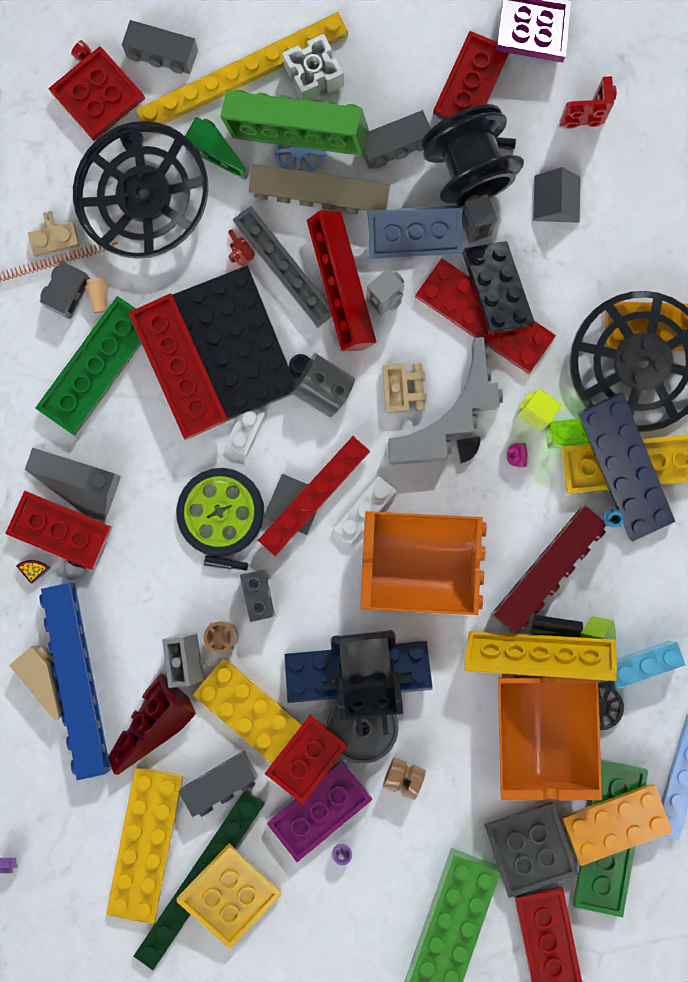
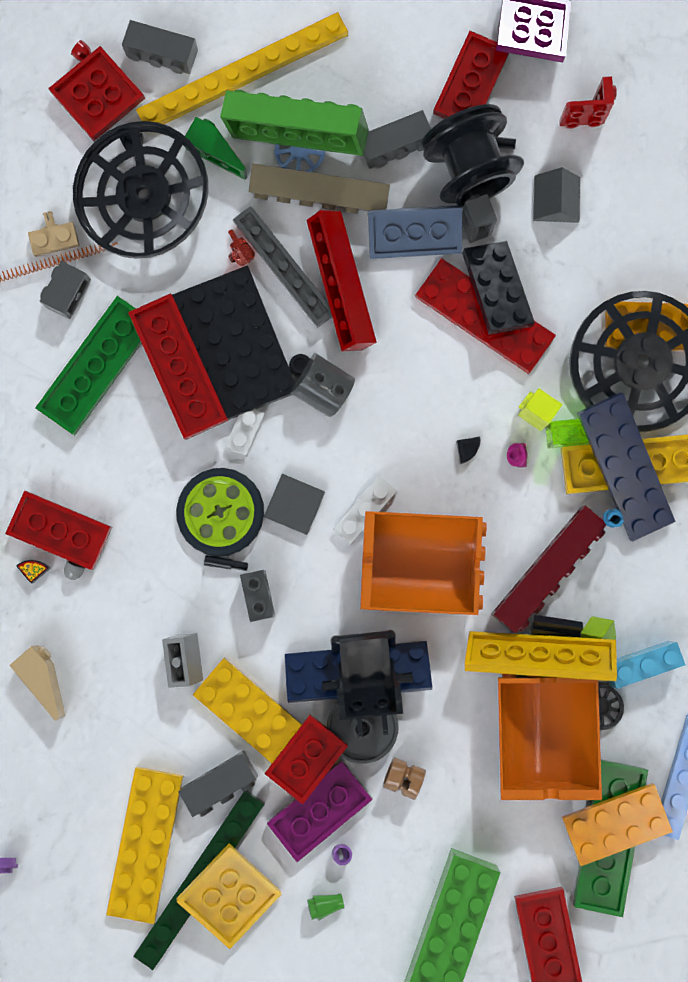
(75, 681): blue brick -> none
(79, 484): dark grey wedge -> none
(97, 293): light nougat cone -> none
(158, 719): dark red wedge -> none
(220, 636): medium nougat piece -> none
(313, 68): white brick -> none
(314, 496): red plate -> none
(324, 905): none -> bright green cone
(386, 291): light grey brick -> none
(396, 388): tan plate -> none
(477, 395): light grey arch -> none
(531, 849): dark grey plate -> none

